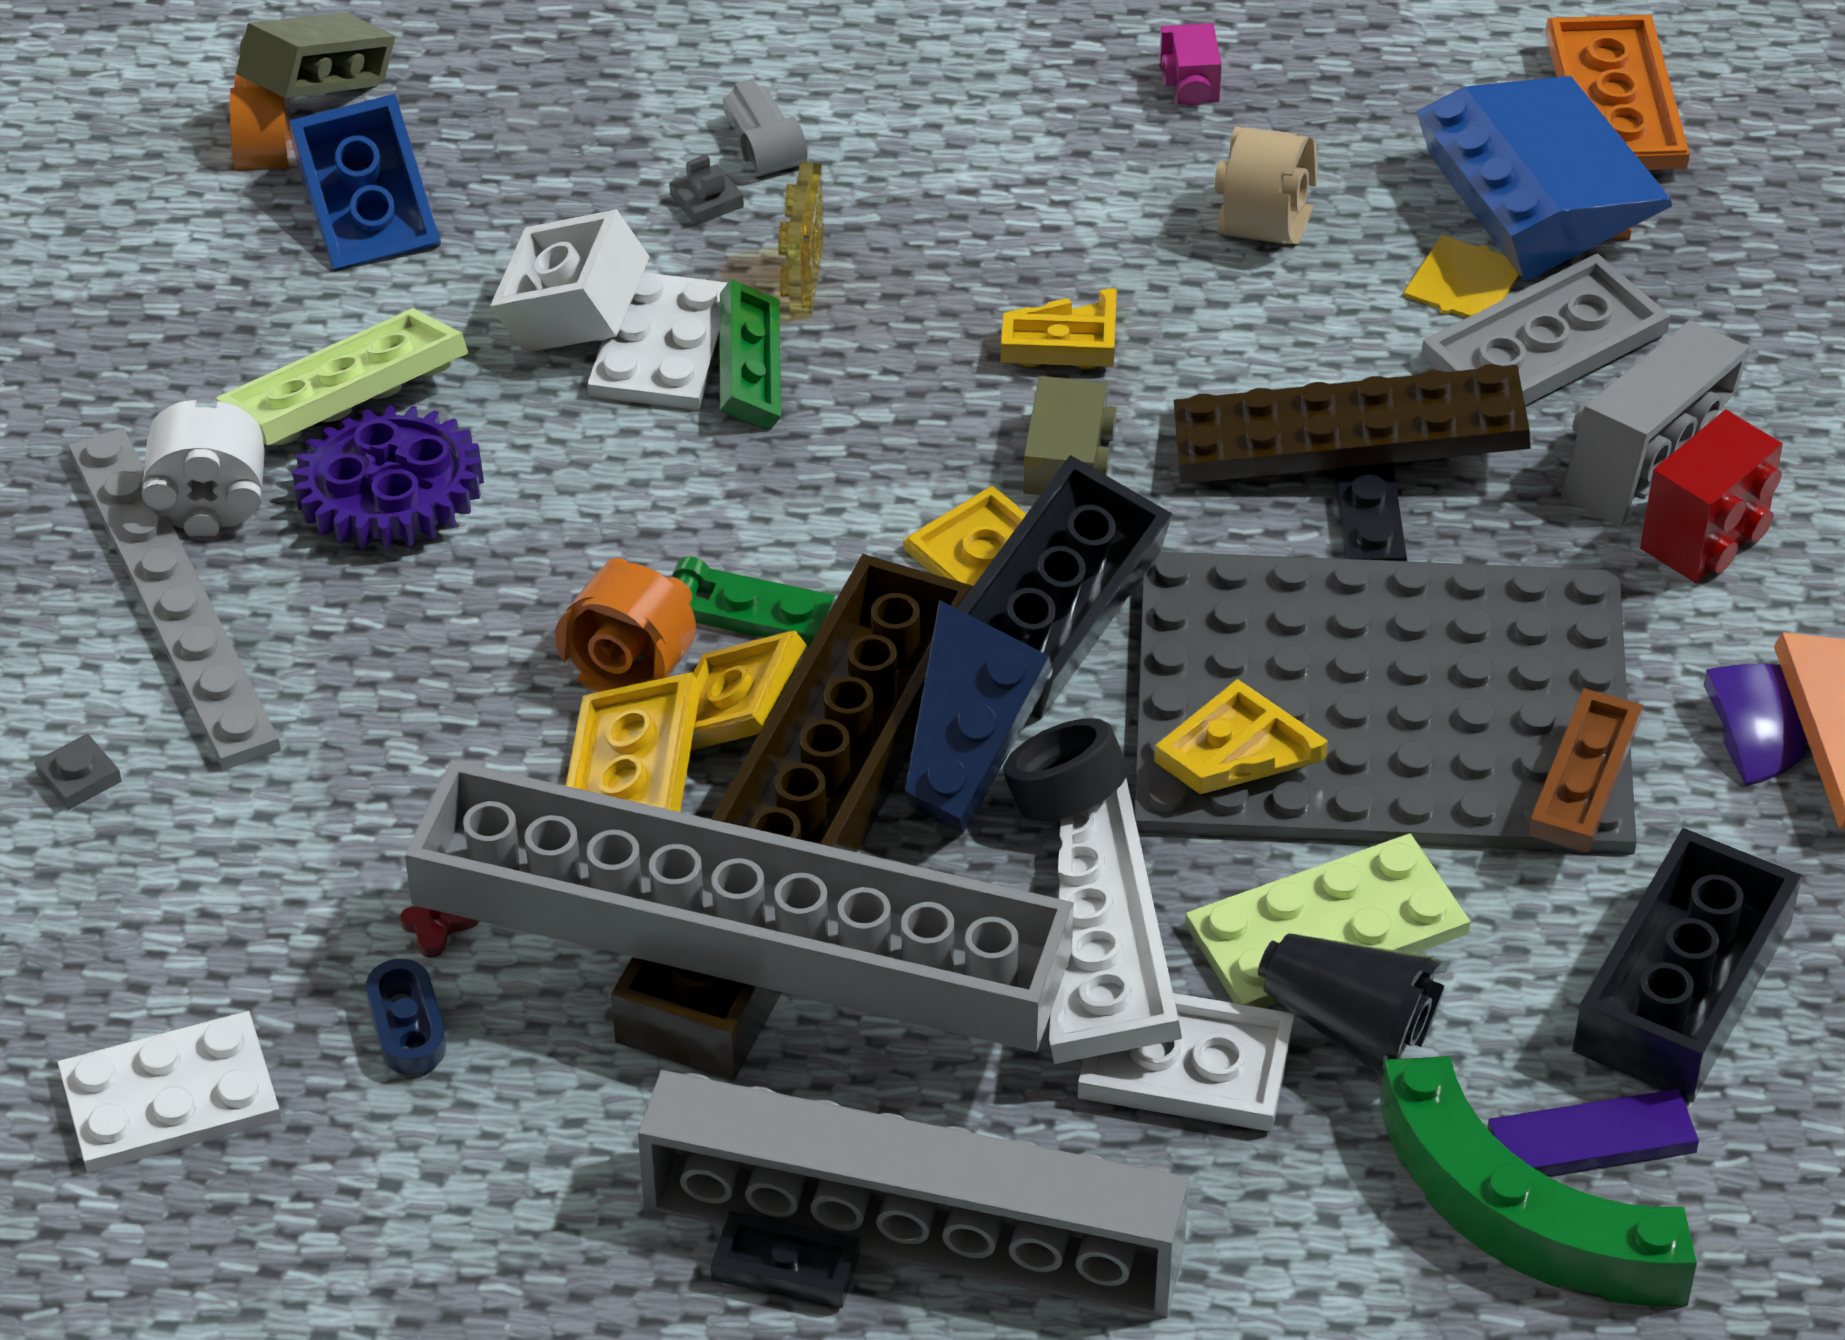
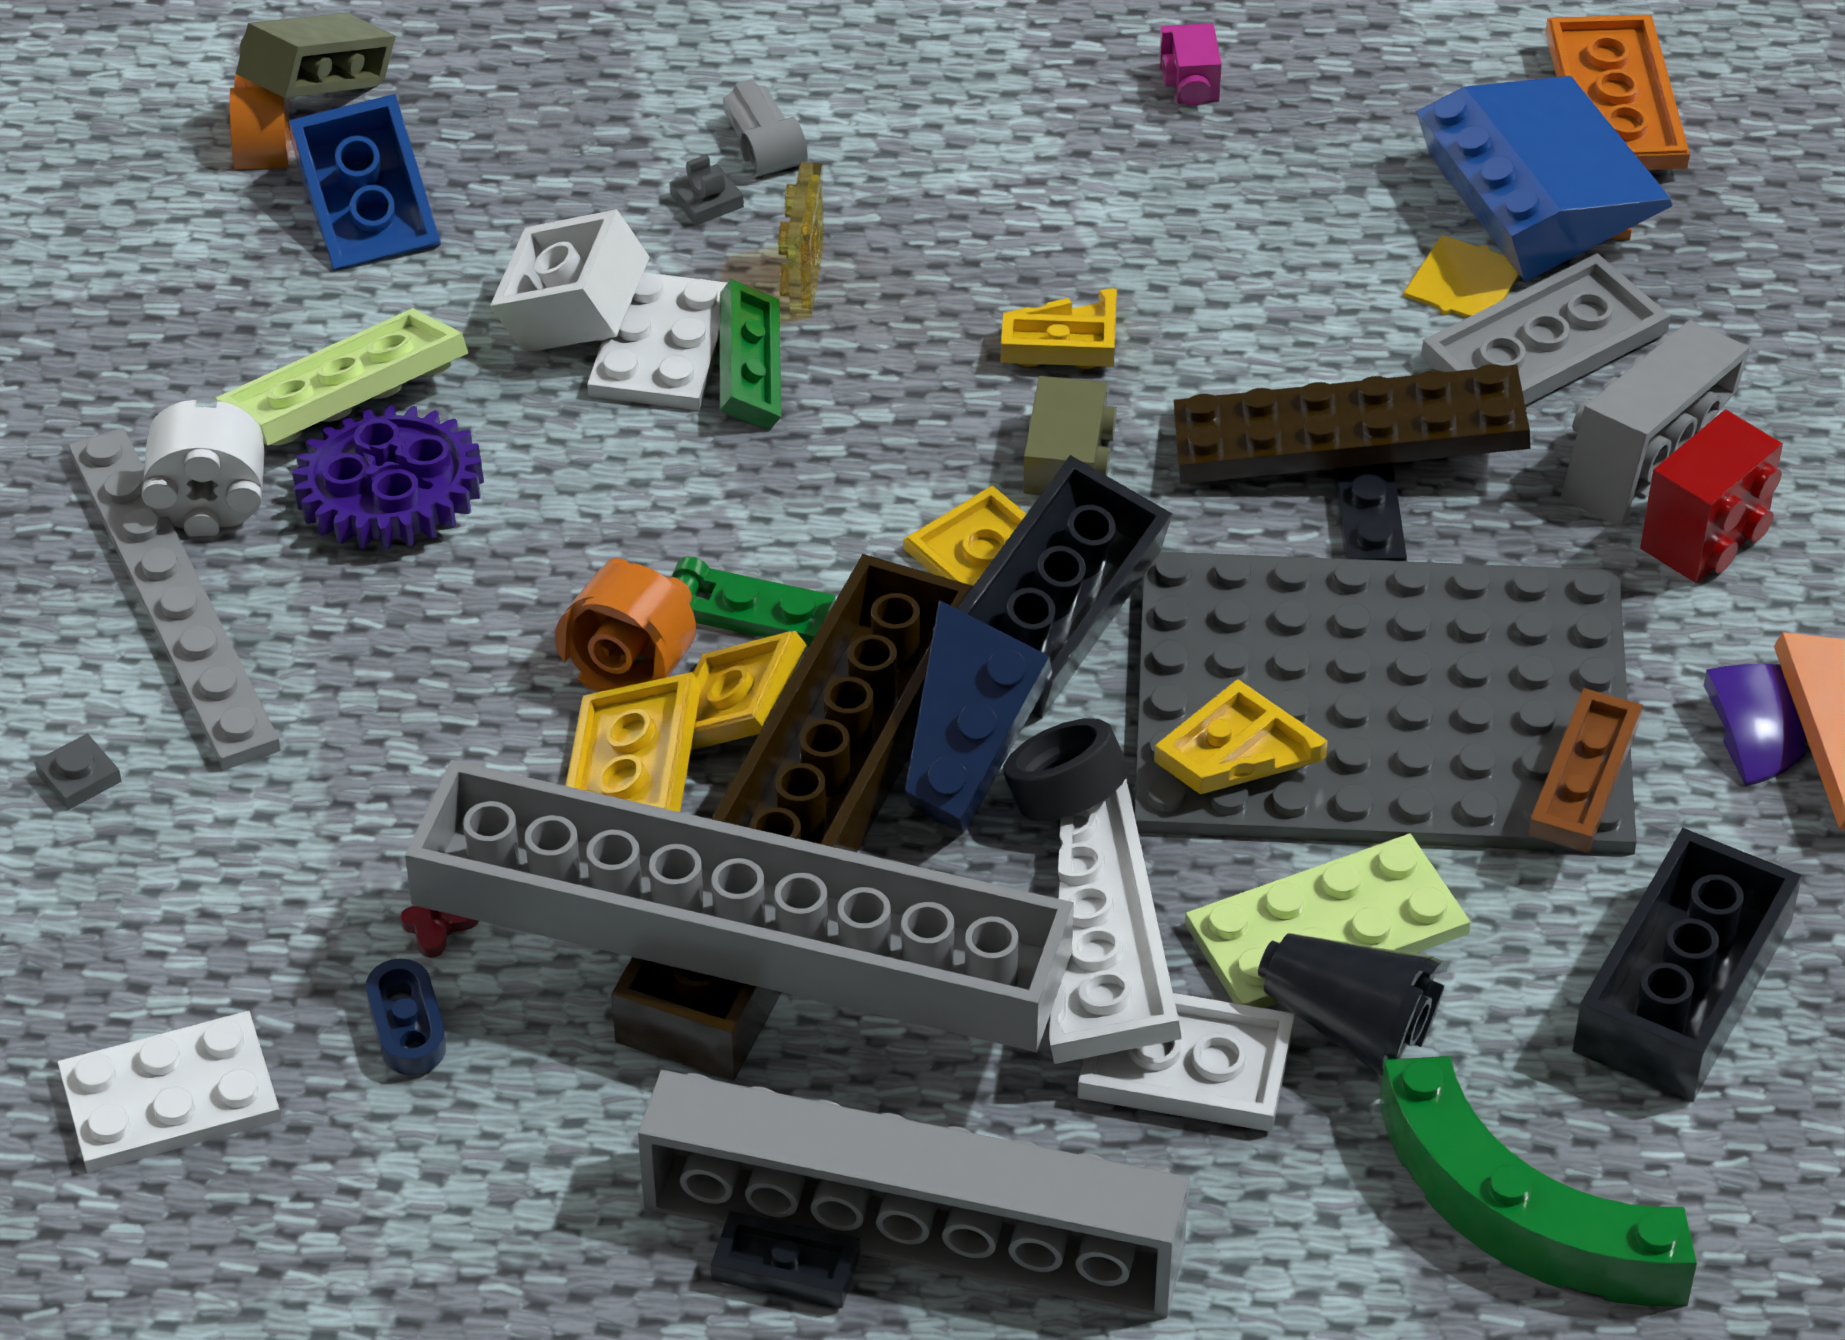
(1266, 185): tan brick -> none
(1599, 1133): dark purple tile -> none

